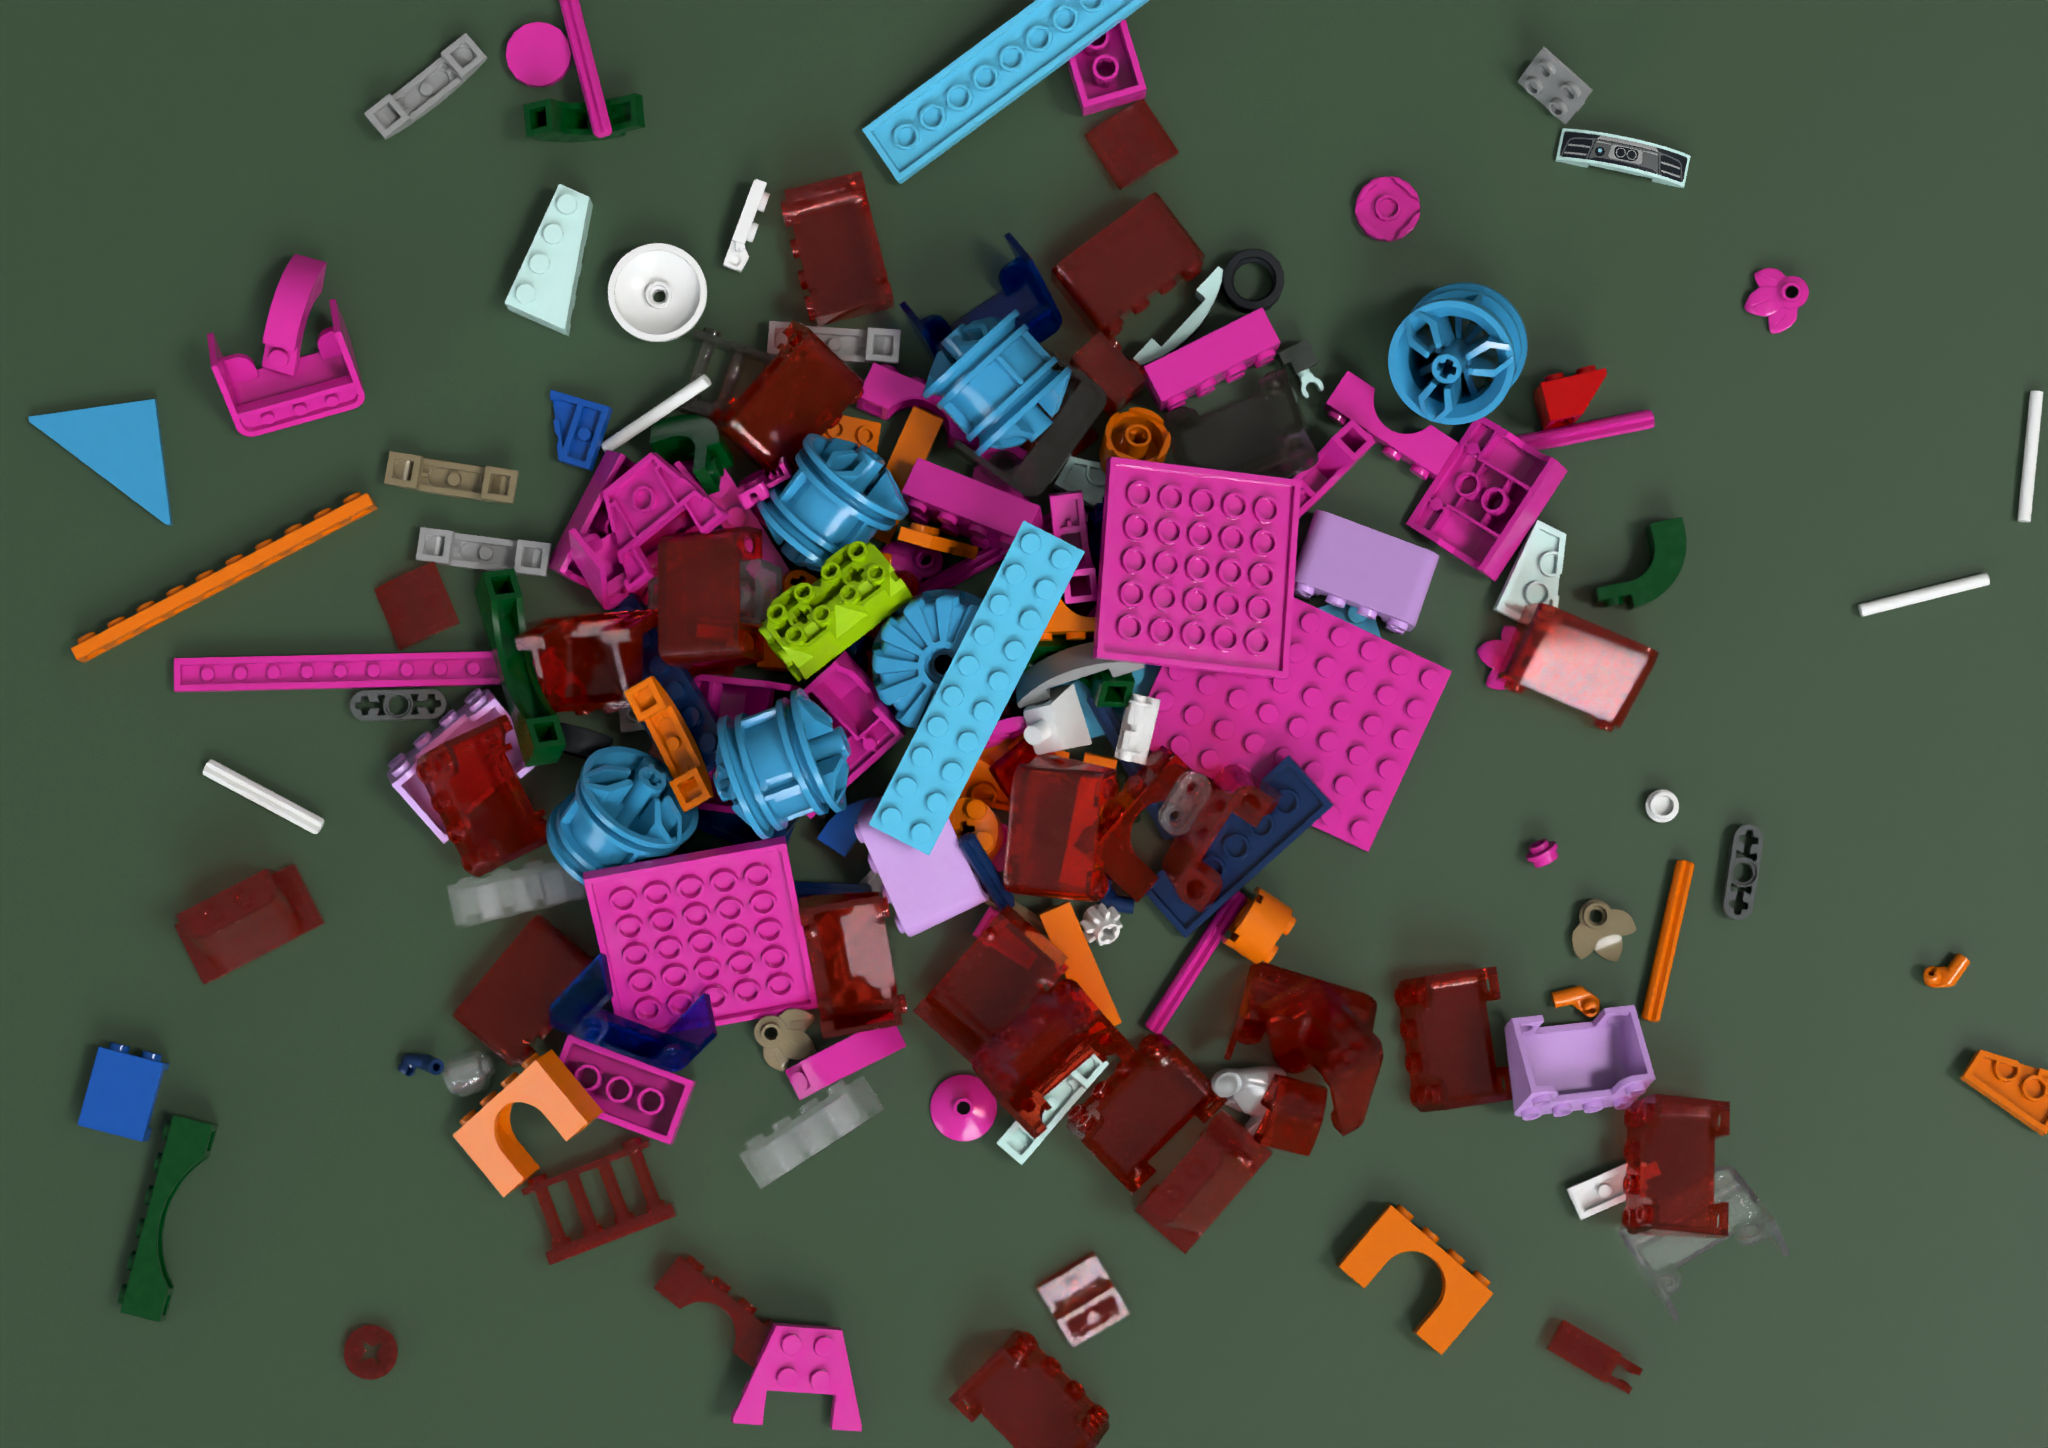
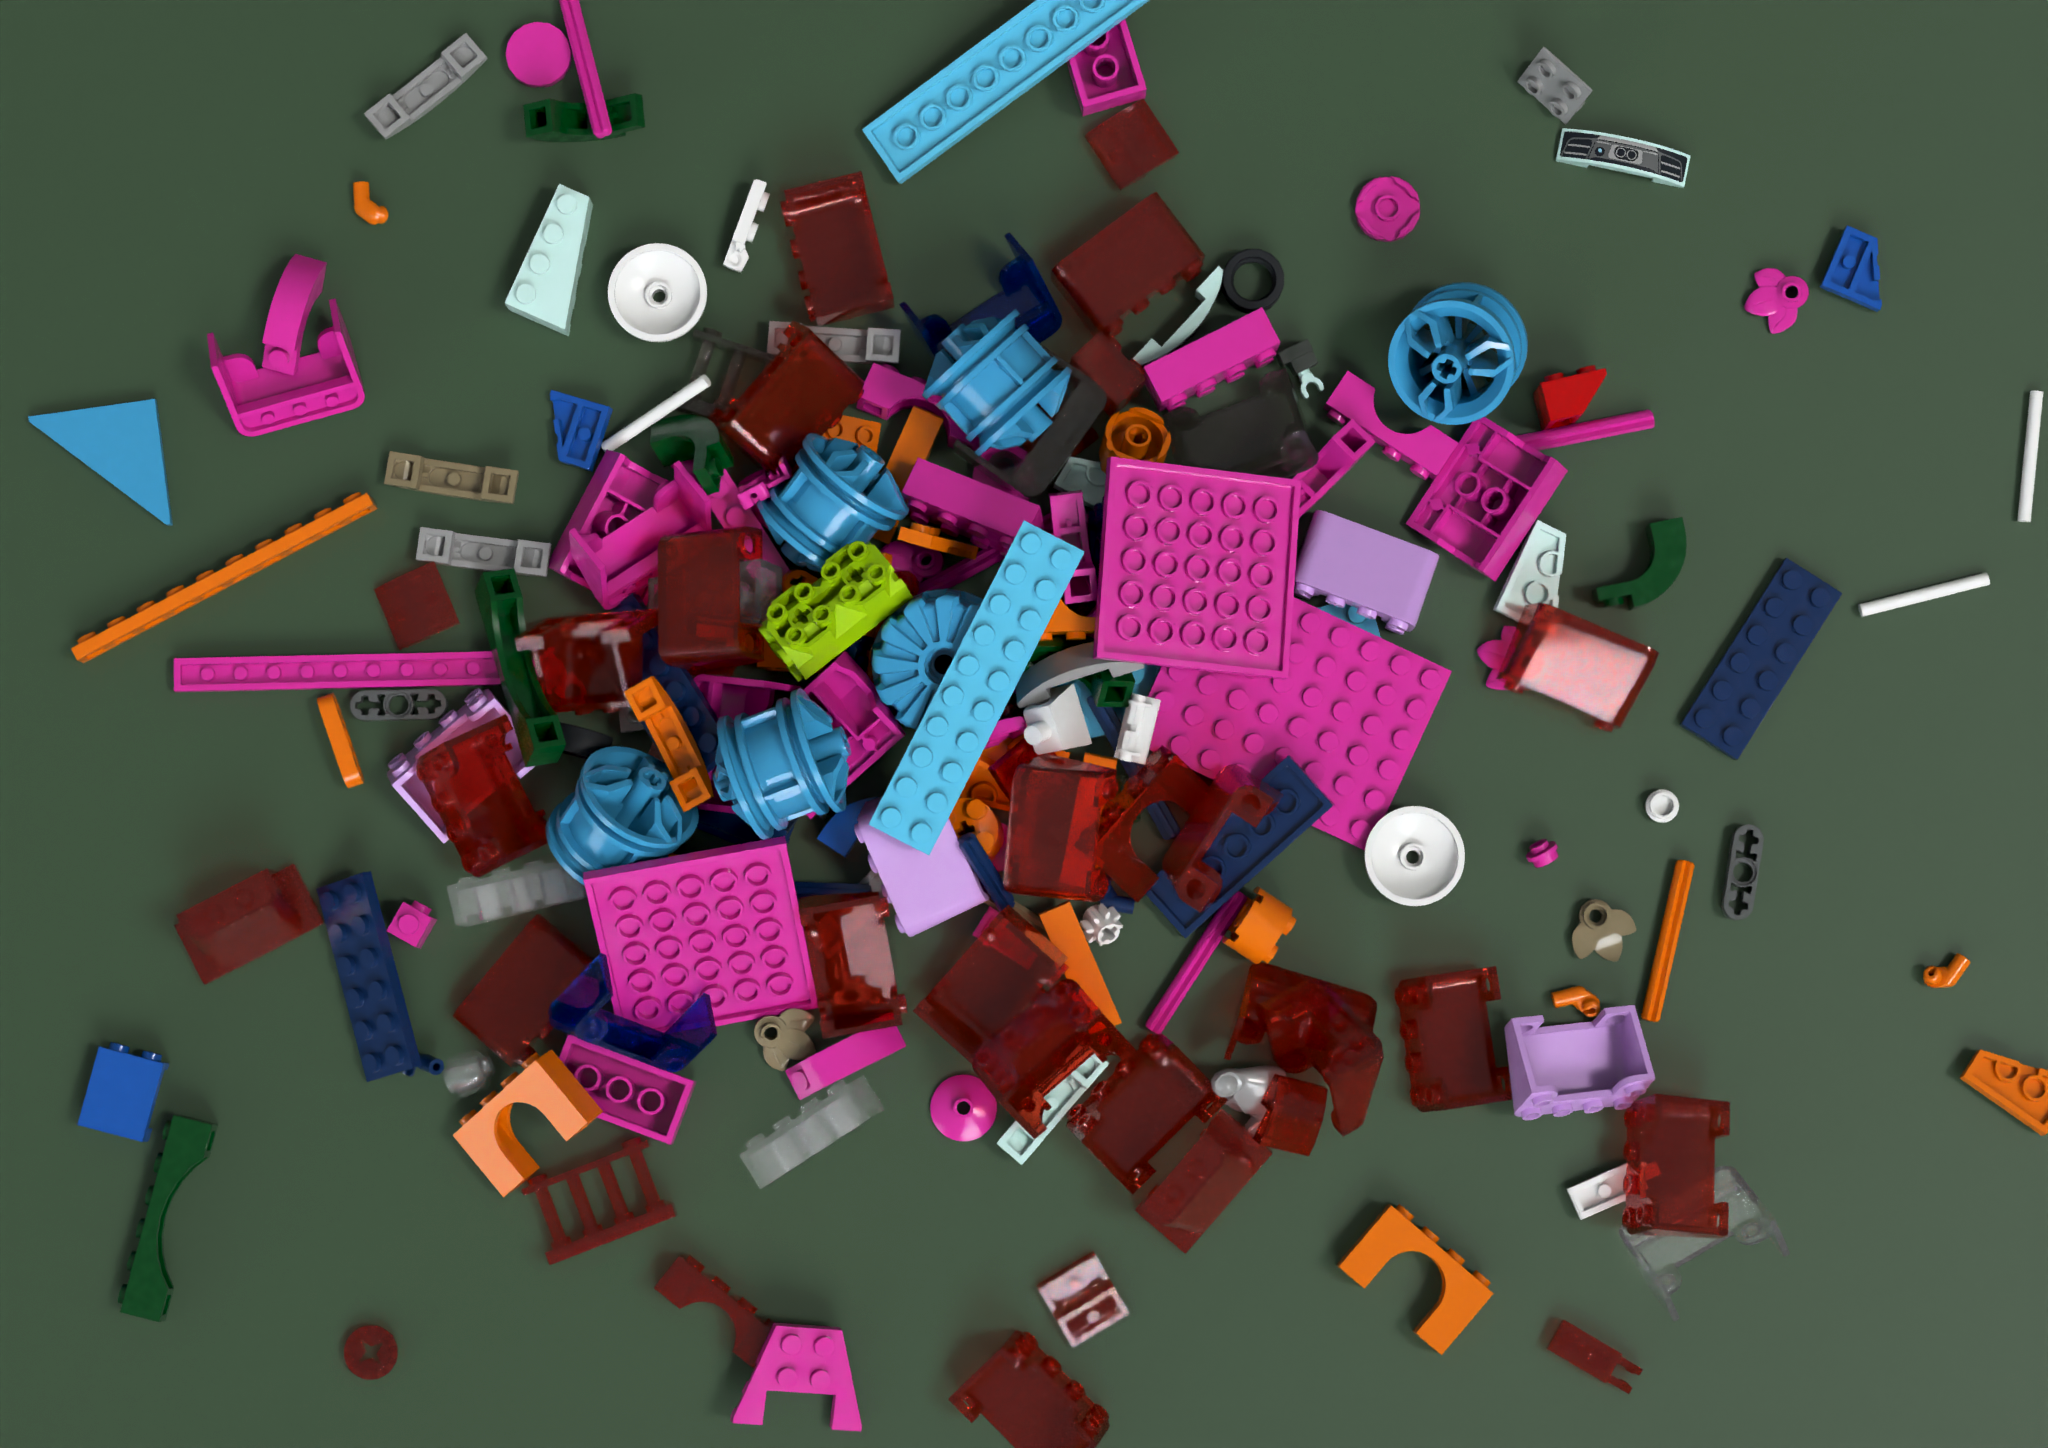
(263, 796): white axle -> none
(340, 740): none -> orange beam
(365, 207): none -> orange arm
(368, 976): none -> dark blue plate
(412, 923): none -> dark pink brick
(647, 501): dark pink wing -> none
(1186, 803): clear plate -> none
(1438, 851): none -> white dish
(1760, 659): none -> dark blue plate
(1854, 269): none -> blue wing

